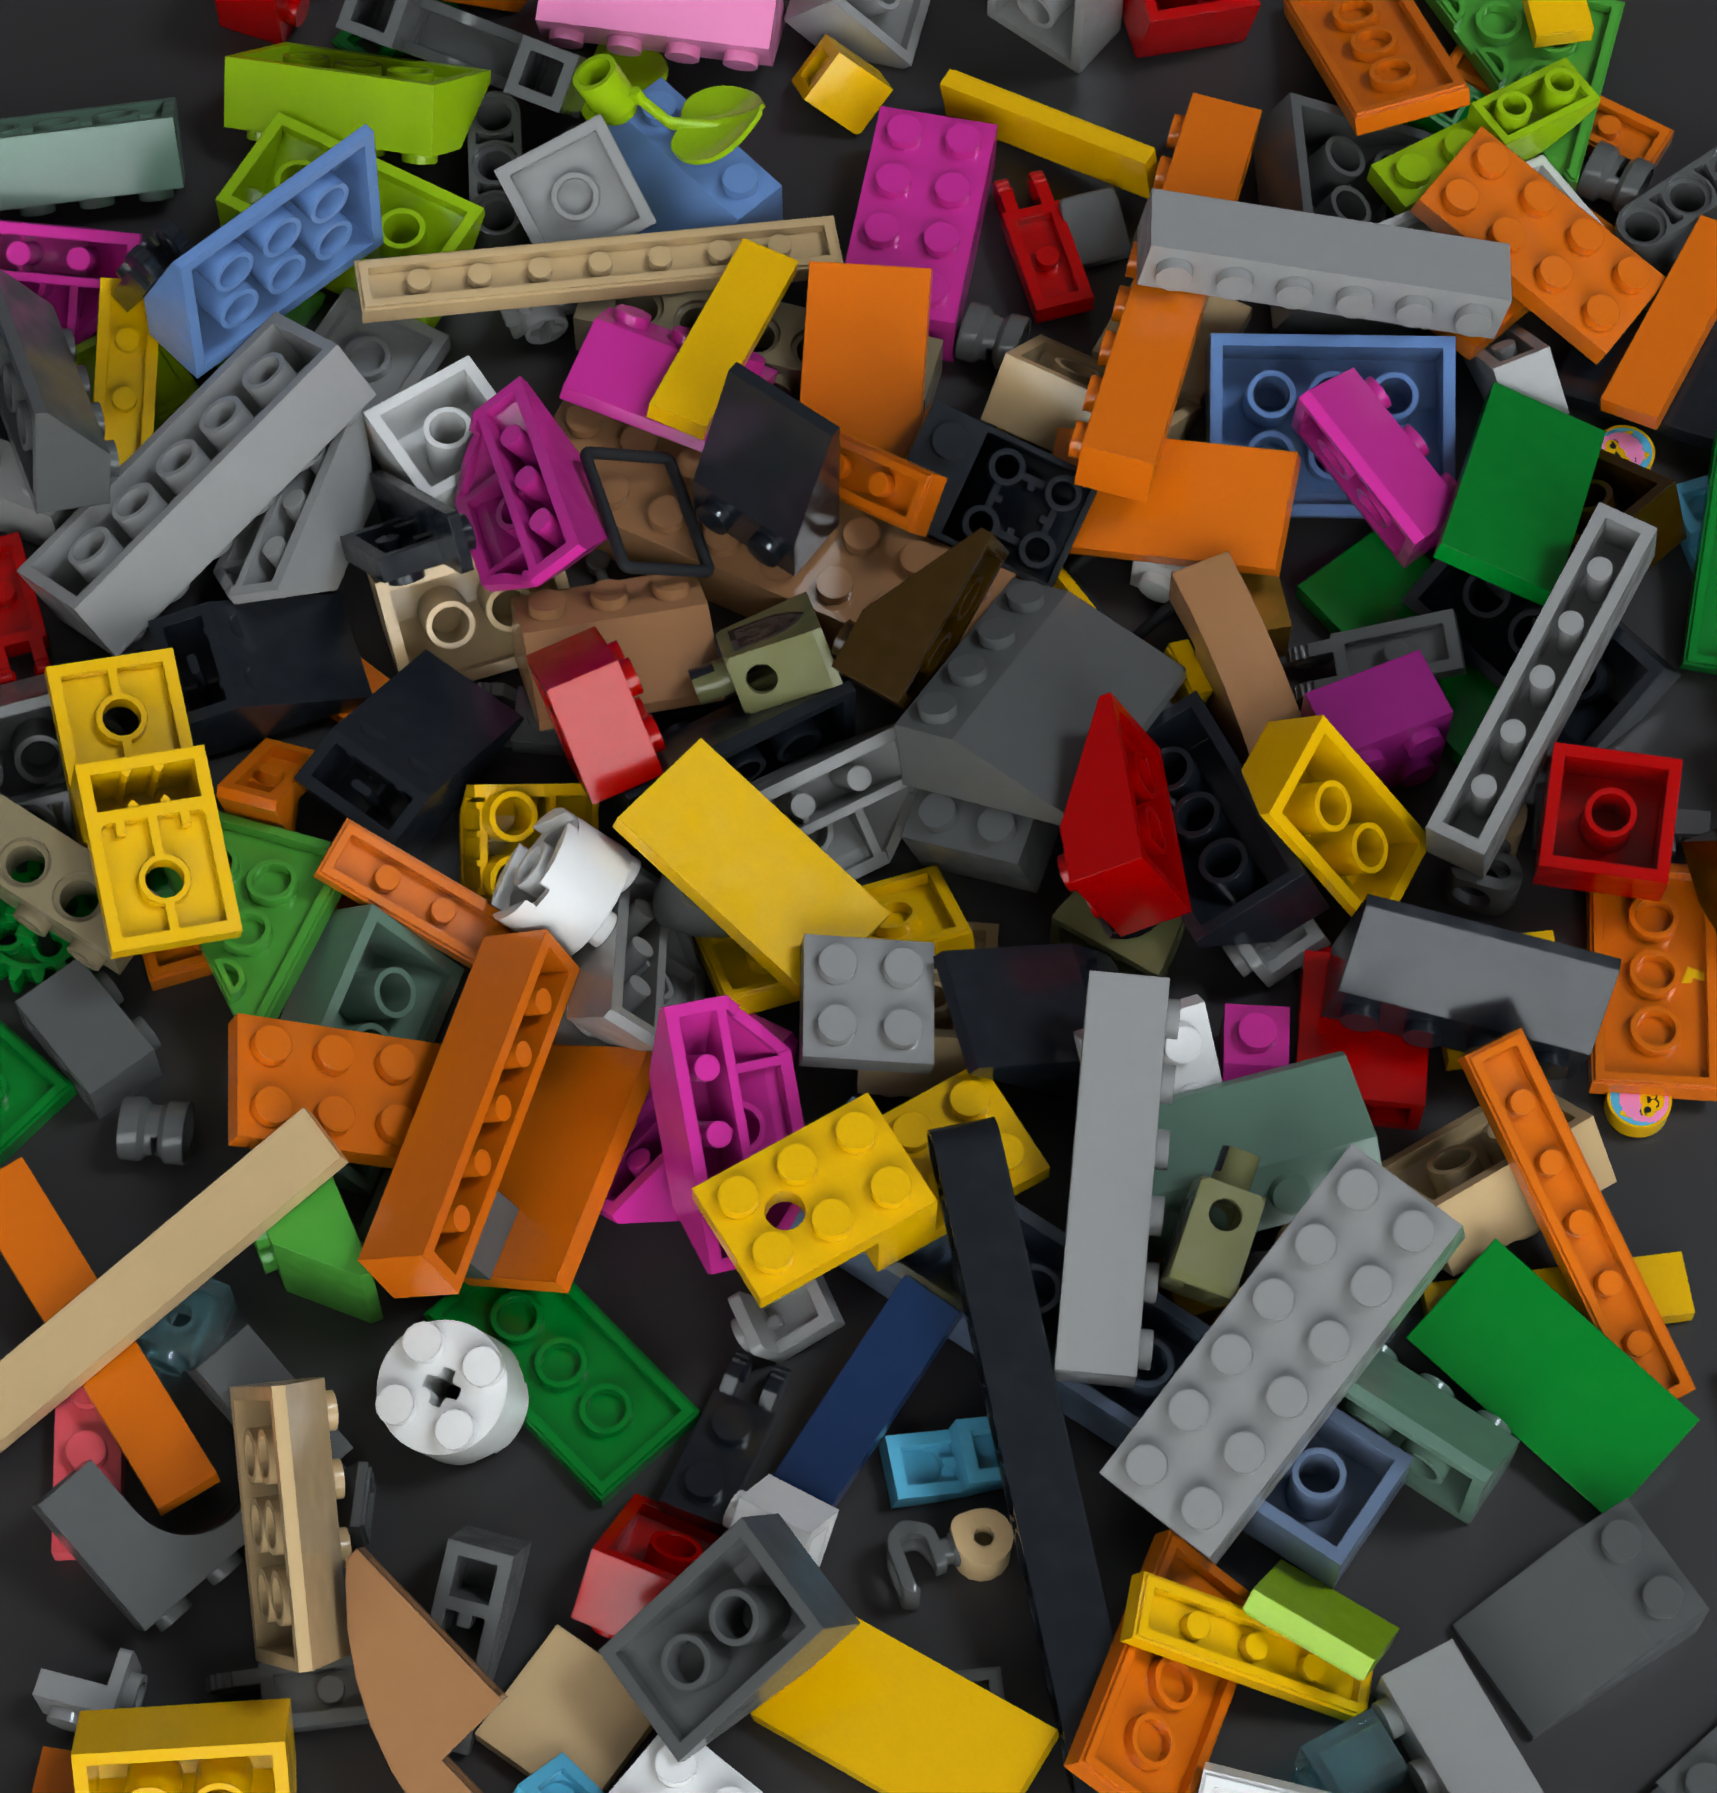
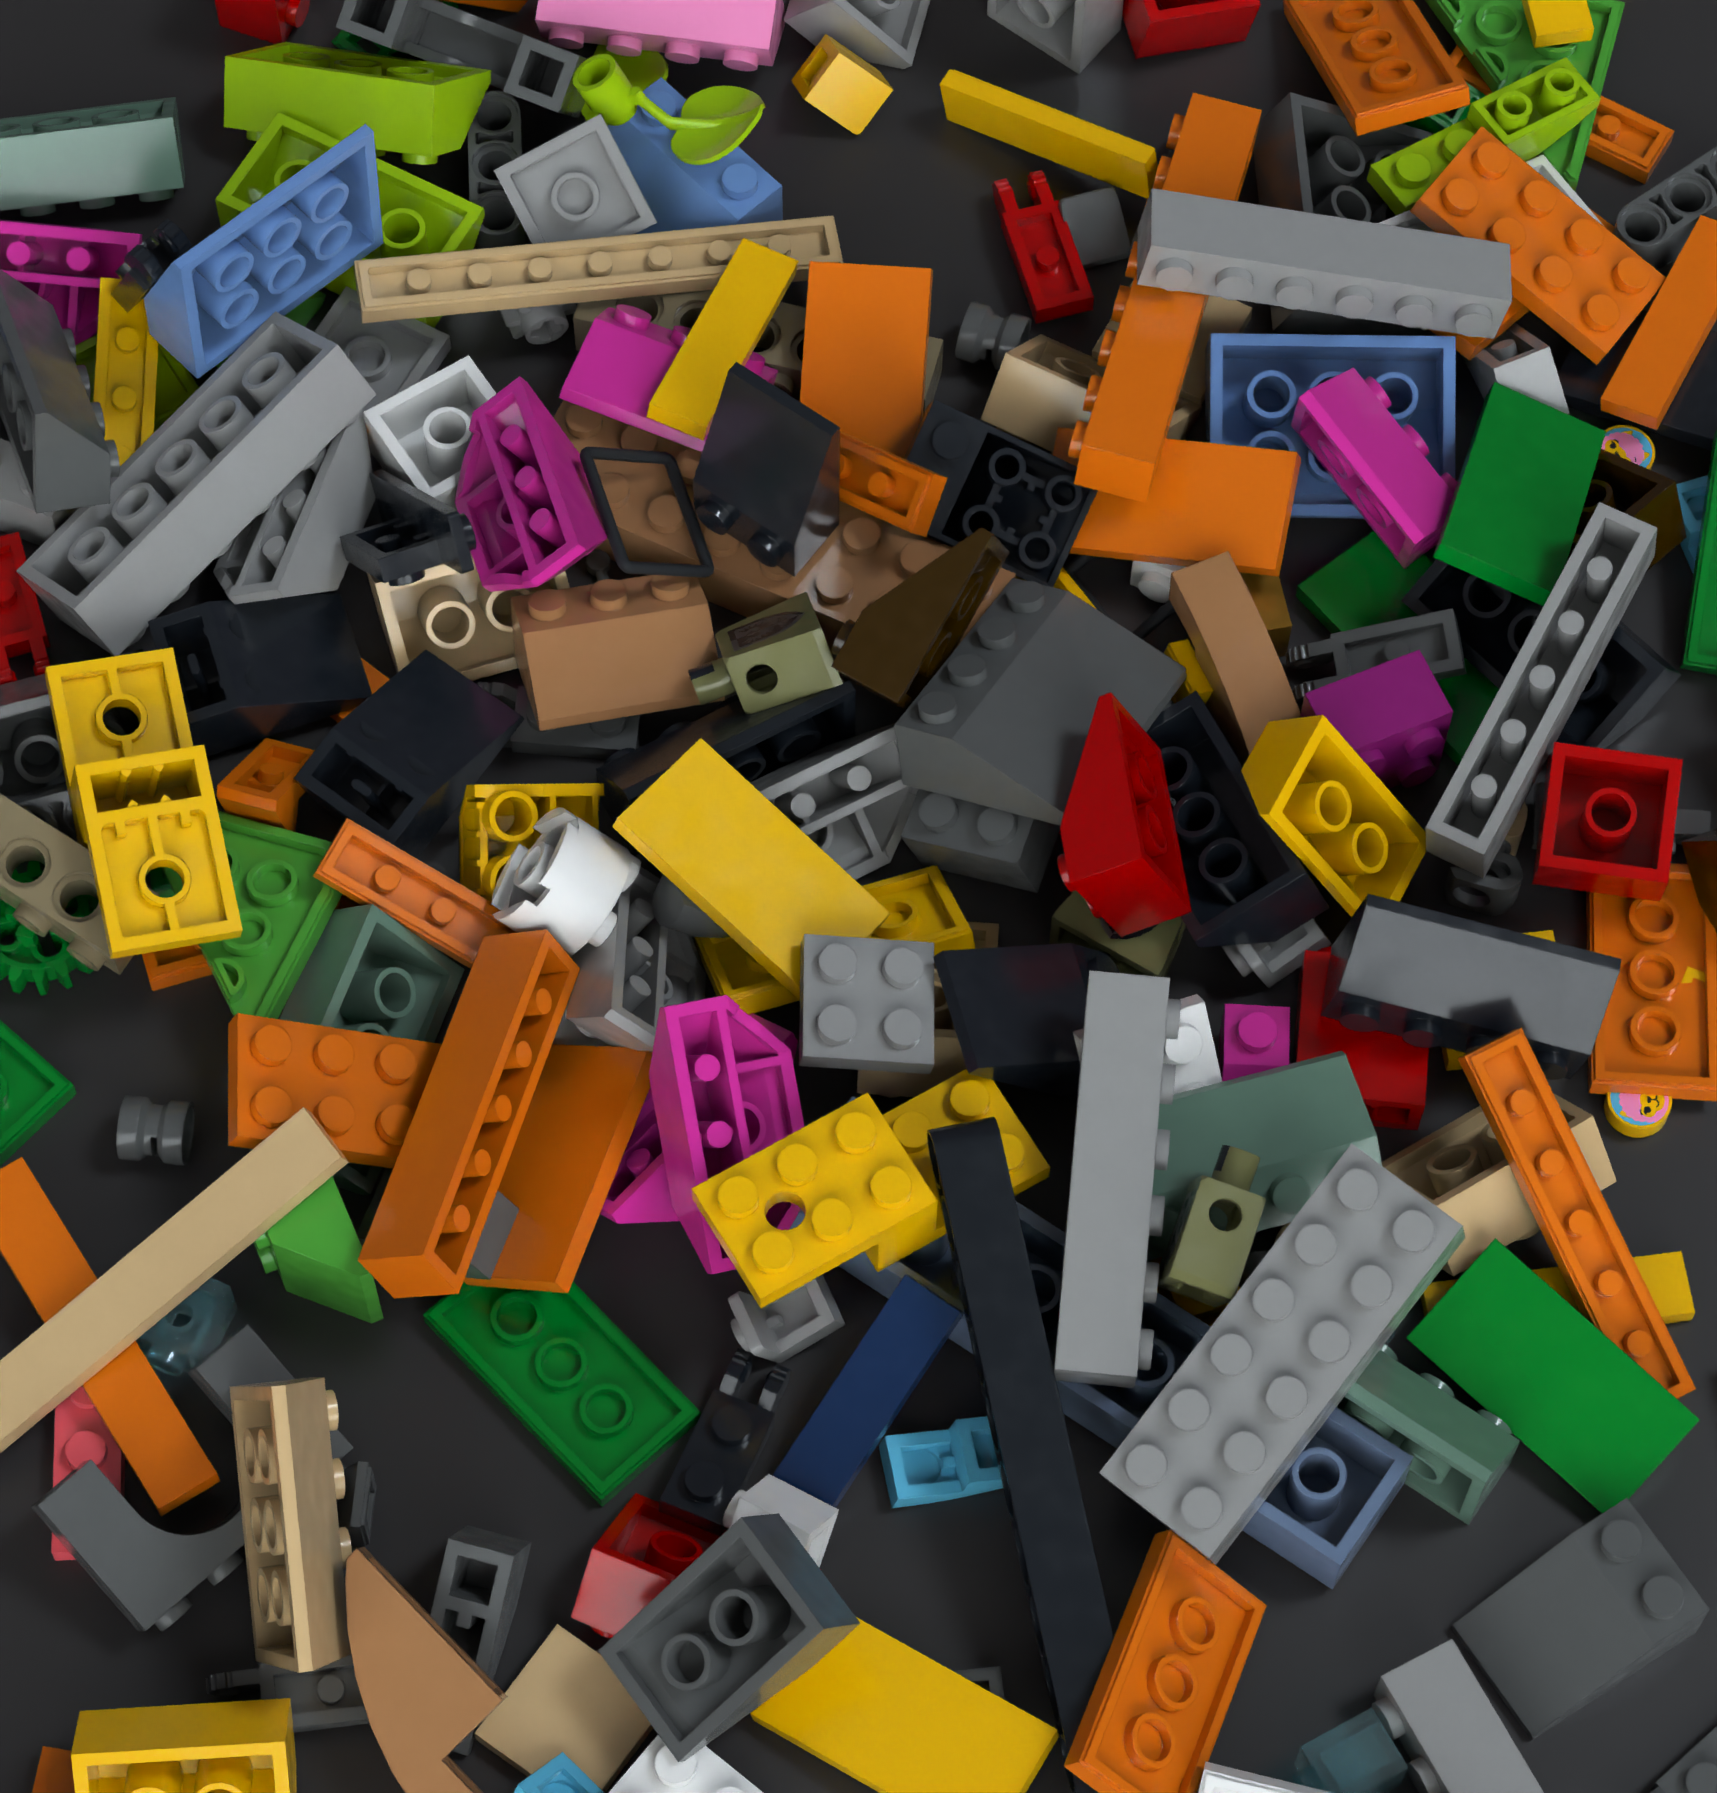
(66, 1695): light grey bracket -> none
(90, 1036): dark grey brick -> none
(415, 1385): white brick -> none
(594, 713): brick -> none
(927, 205): dark pink brick -> none
(975, 1544): leg -> none
(1234, 1646): yellow tile -> none
(1320, 1620): lime tile -> none
(1614, 177): dark grey wheel -> none

